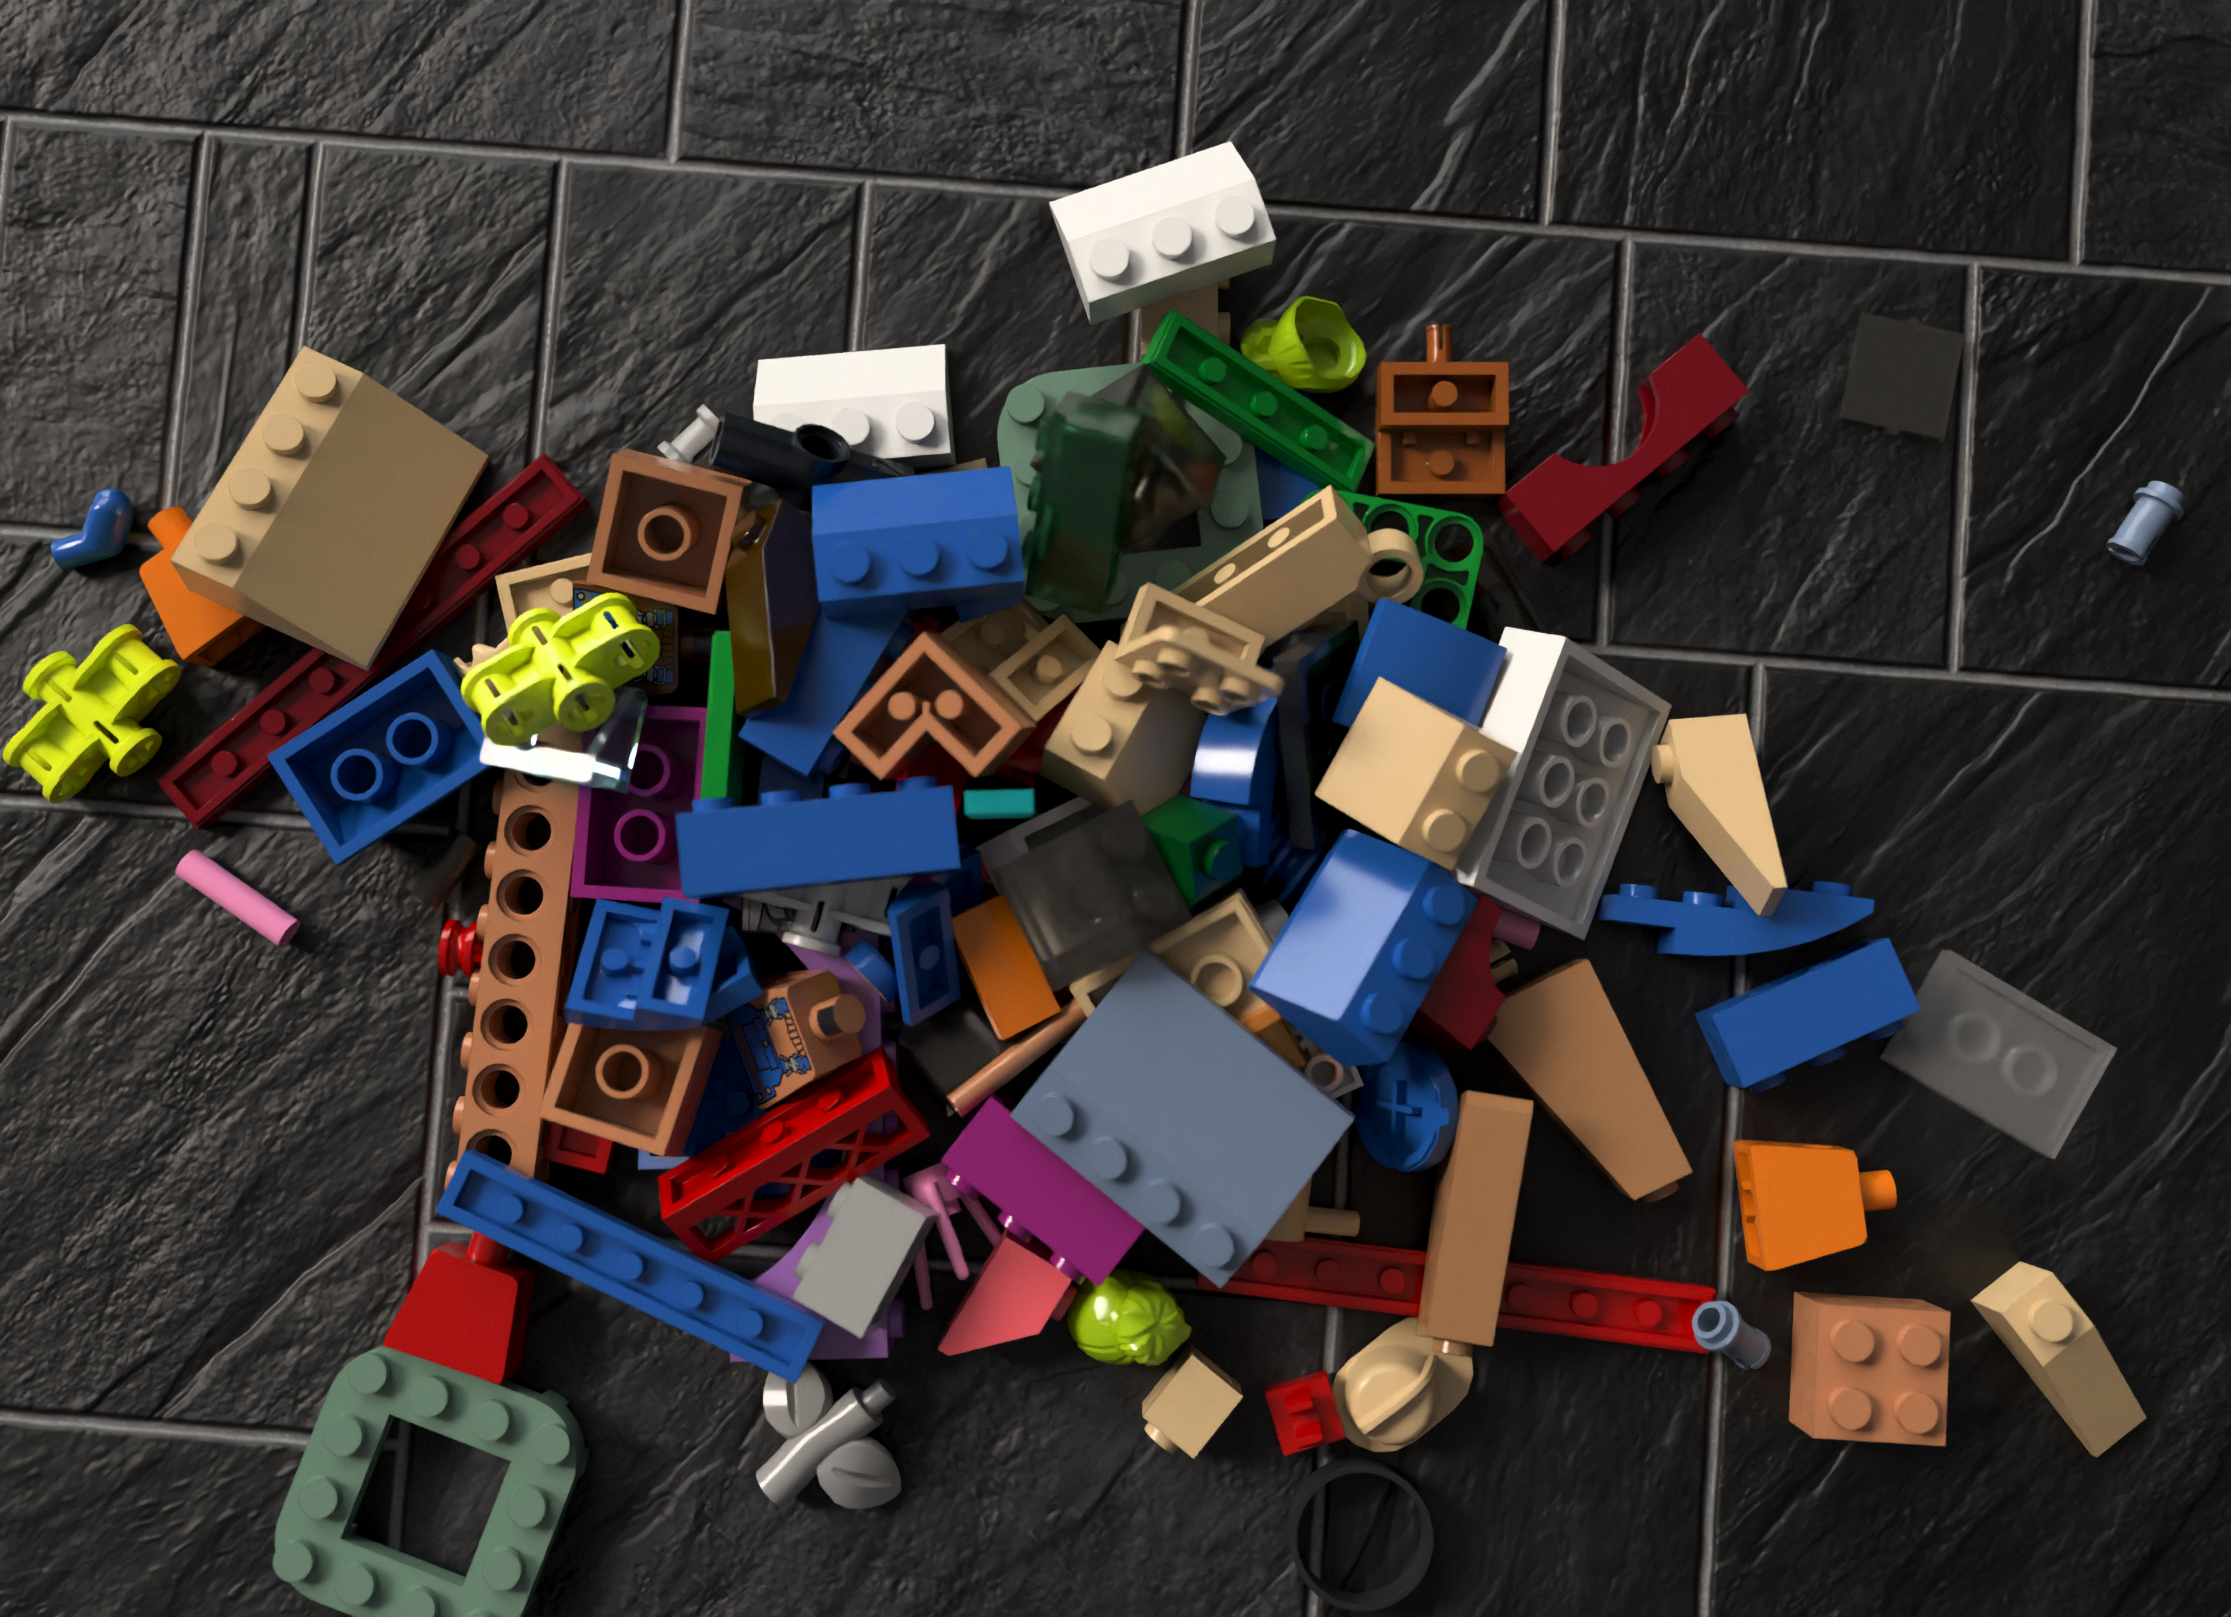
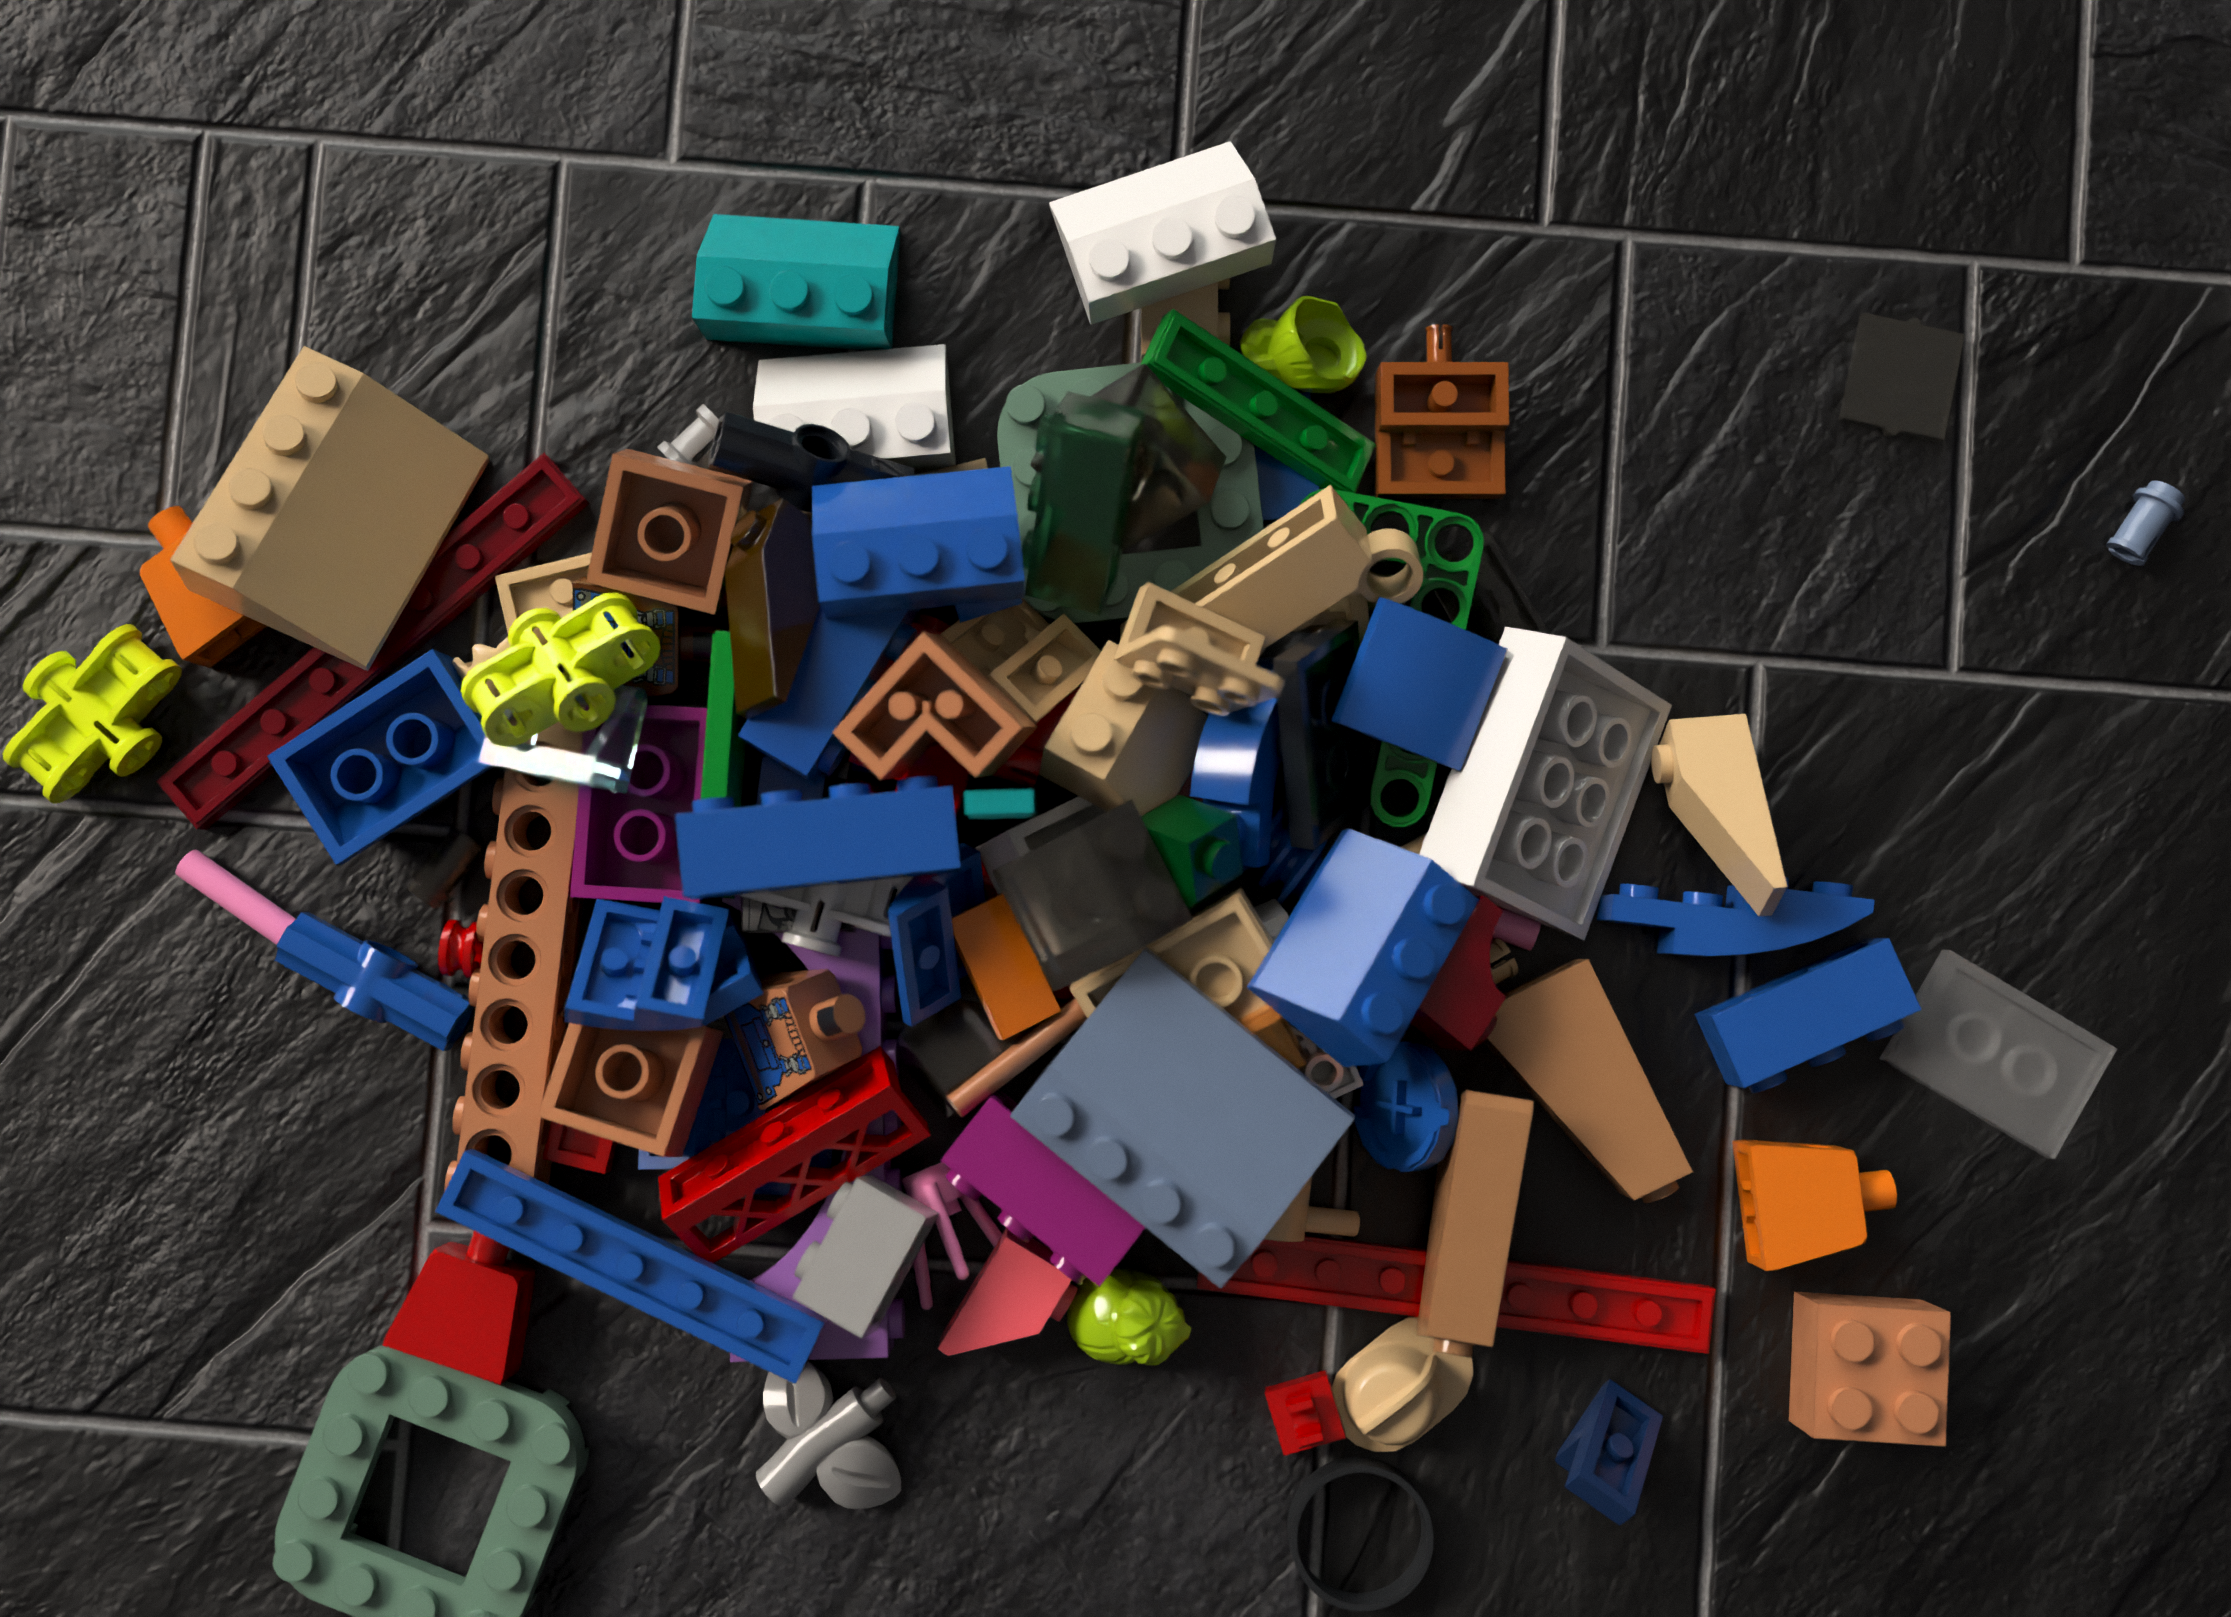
(102, 534): blue arm -> none
(374, 981): none -> blue piece
(797, 282): none -> teal slope
(874, 969): blue tile -> none
(1189, 1403): tan brick -> none
(1416, 773): tan slope -> none
(1611, 1452): none -> dark blue slope
(1678, 402): dark red arch -> none
(1721, 1328): sand blue pin -> none
(2061, 1354): tan slope -> none

